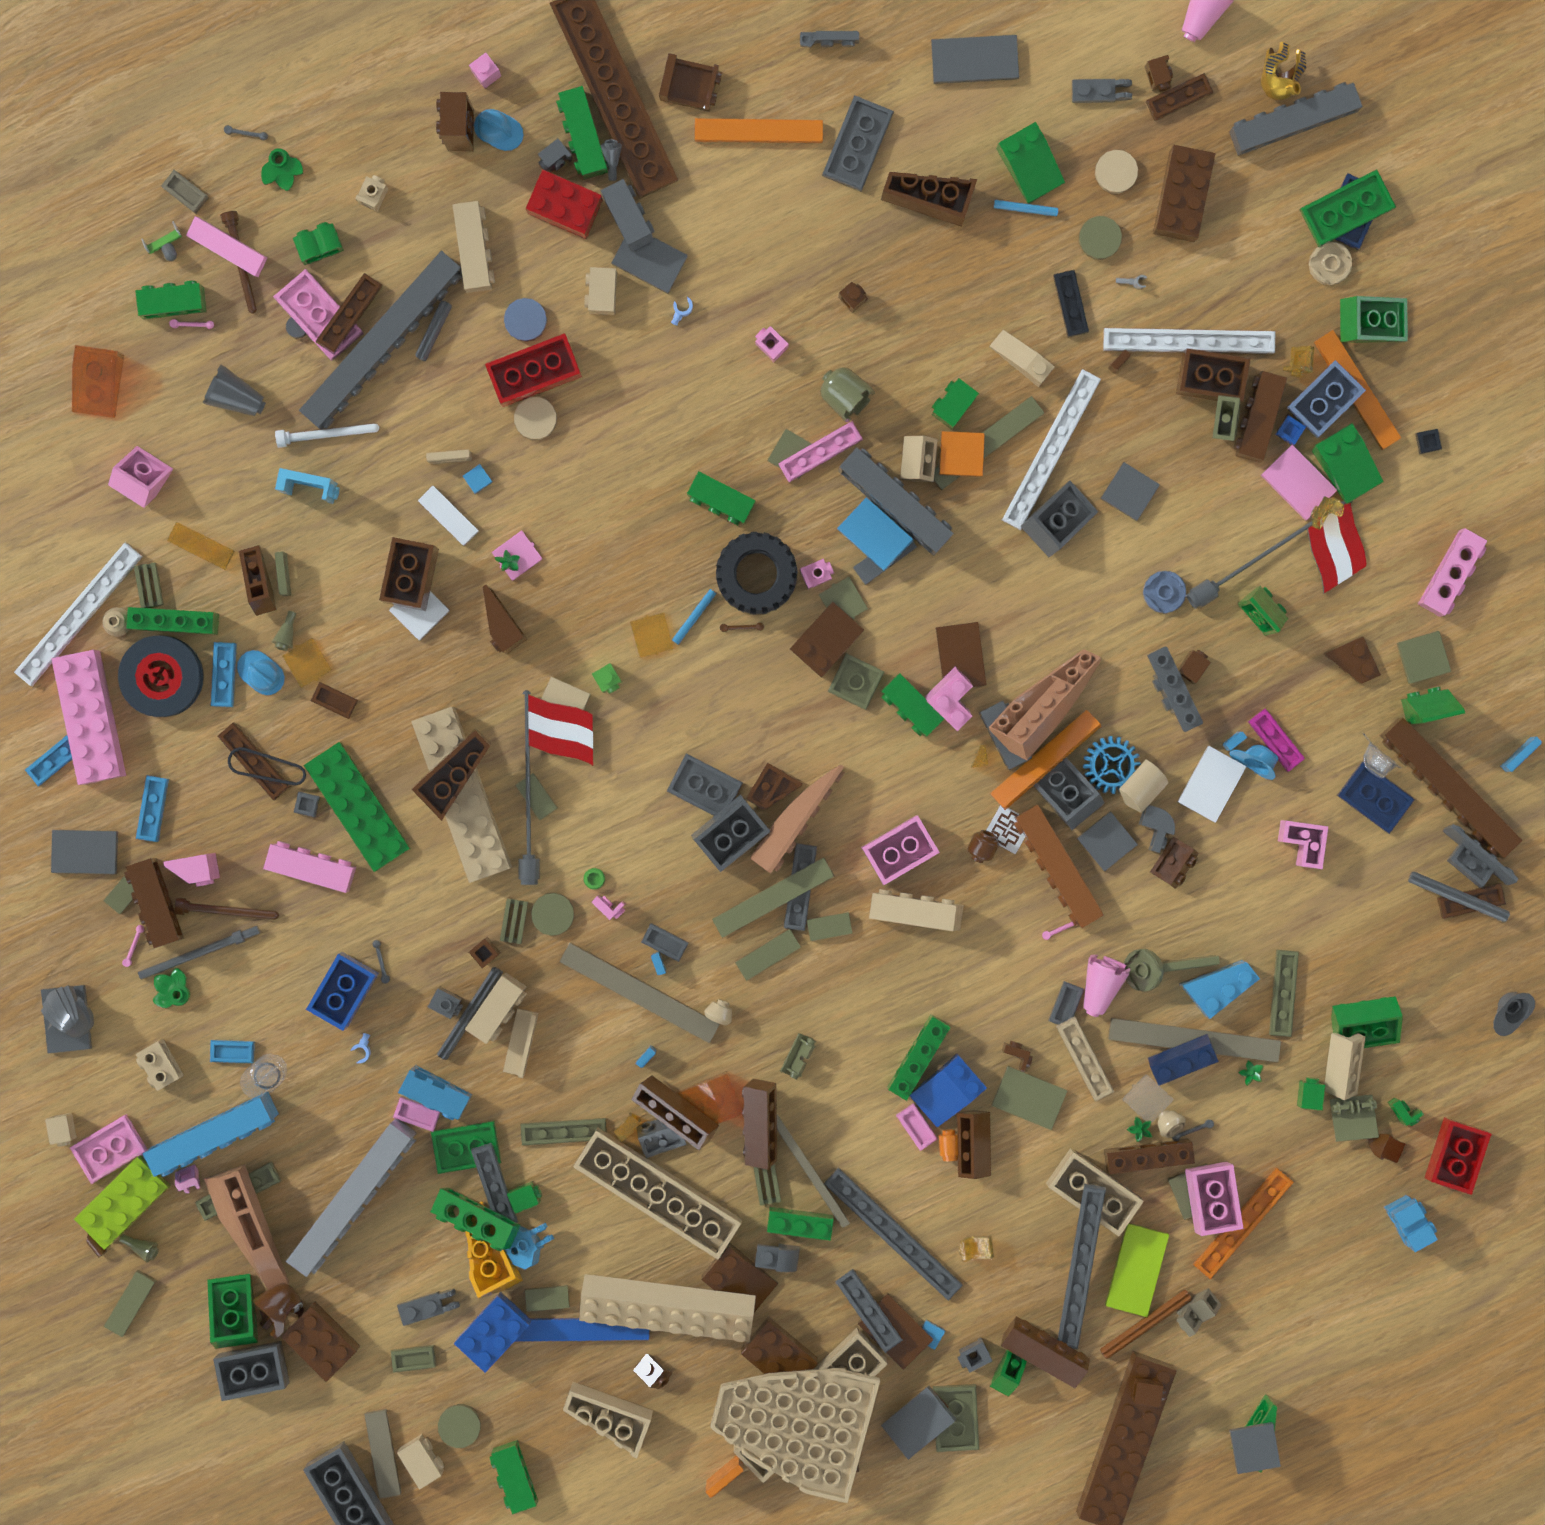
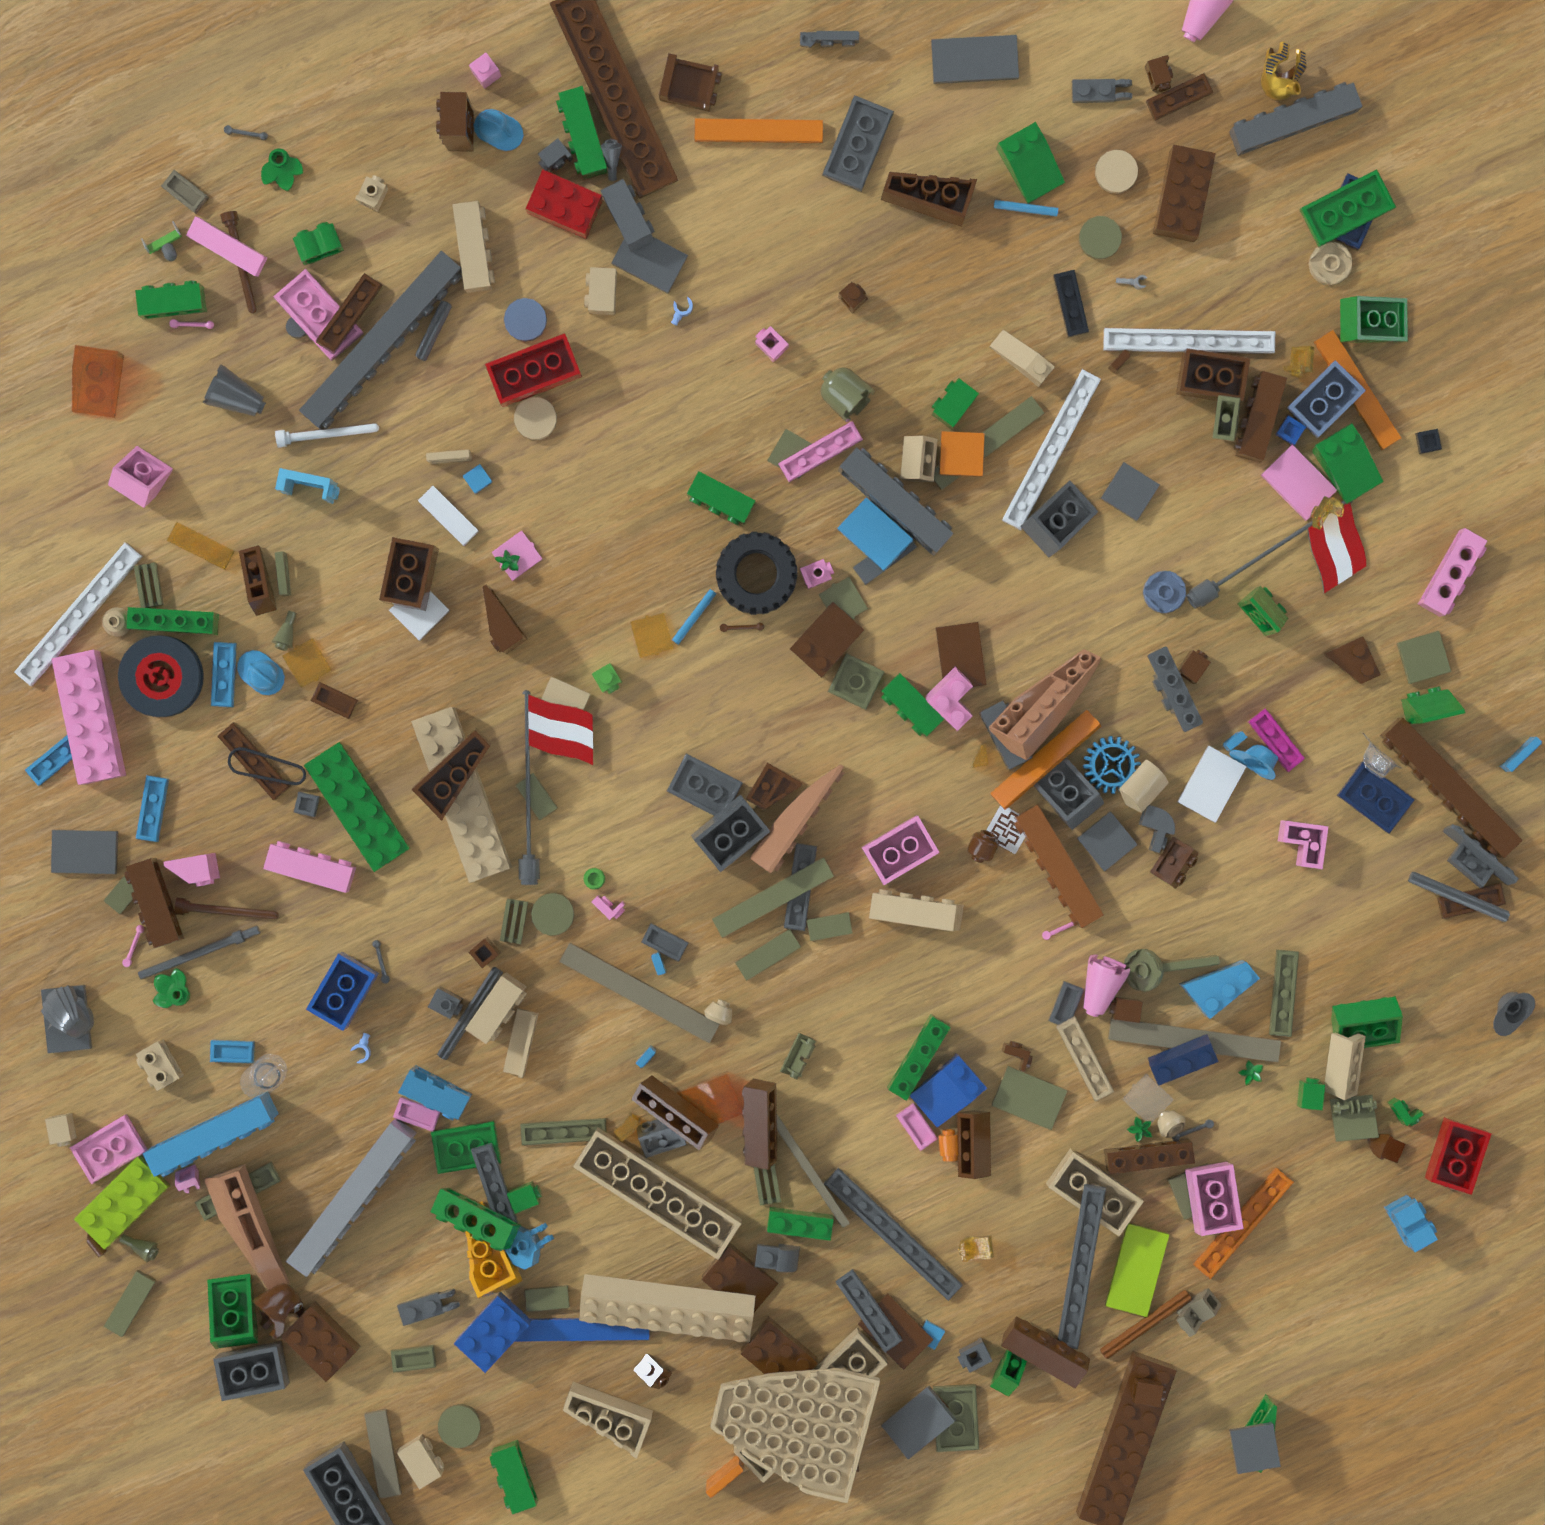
(1126, 1009): none -> reddish brown brick

